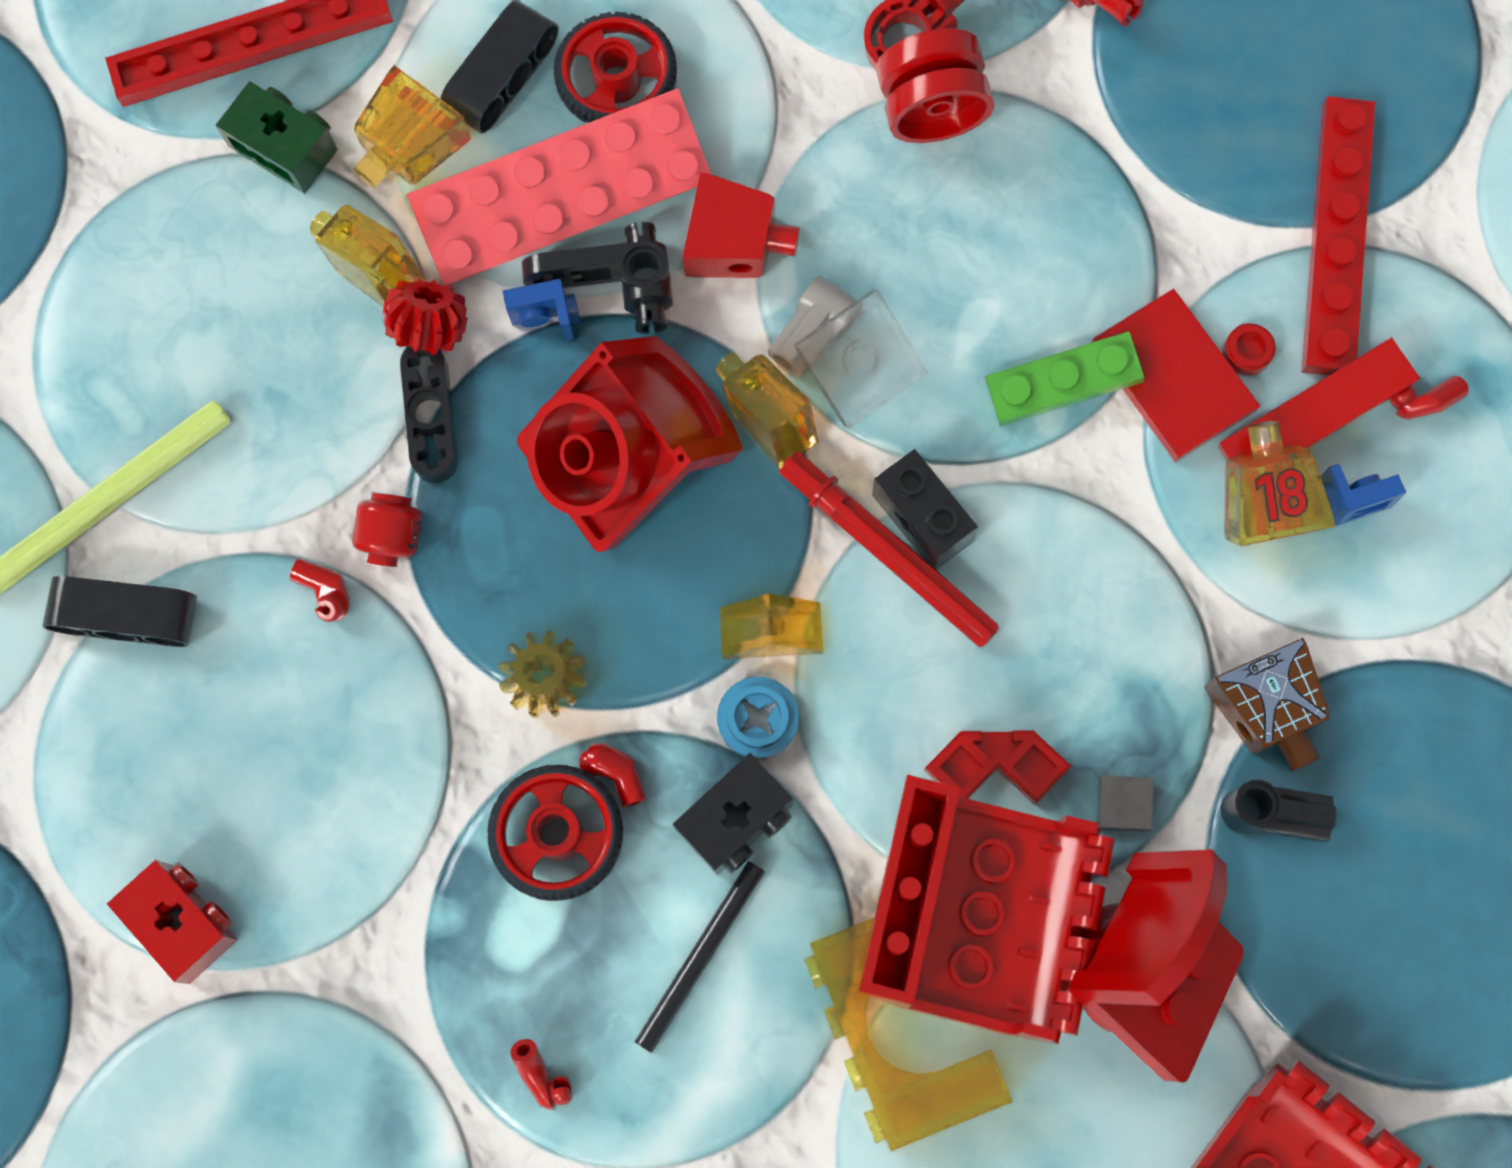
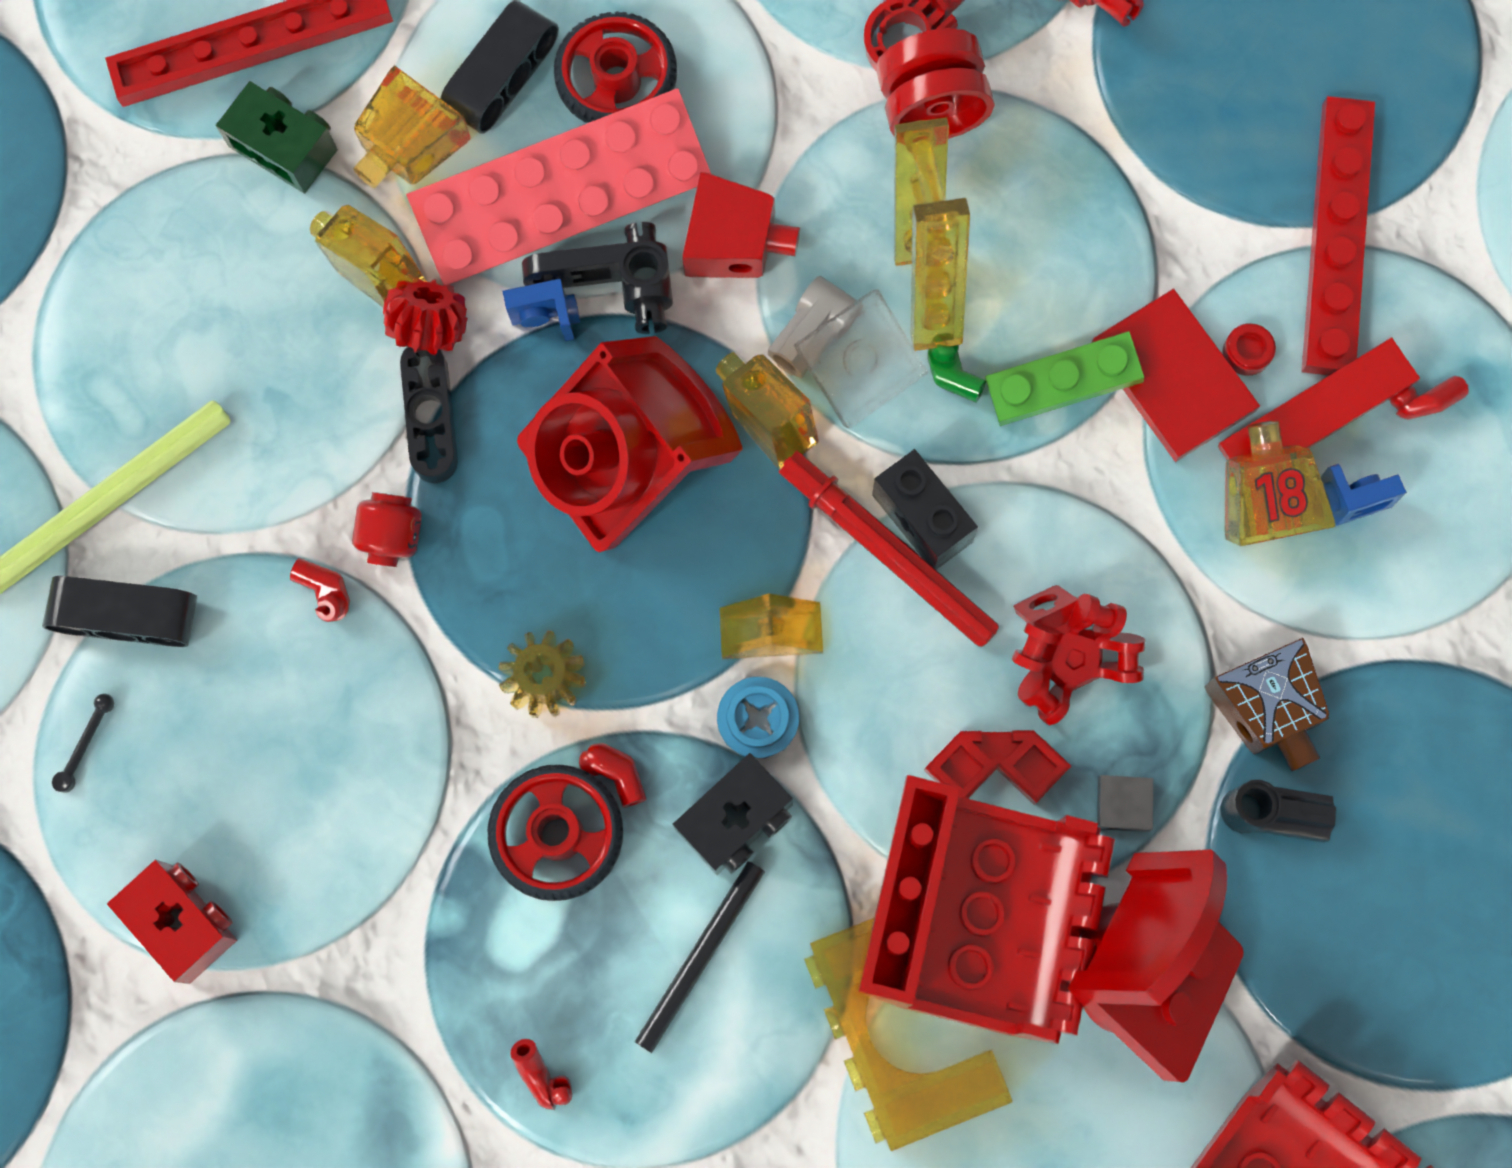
(64, 780): none -> black hinge
(930, 234): none -> clear yellow fence
(949, 375): none -> green arm
(1069, 652): none -> red piece

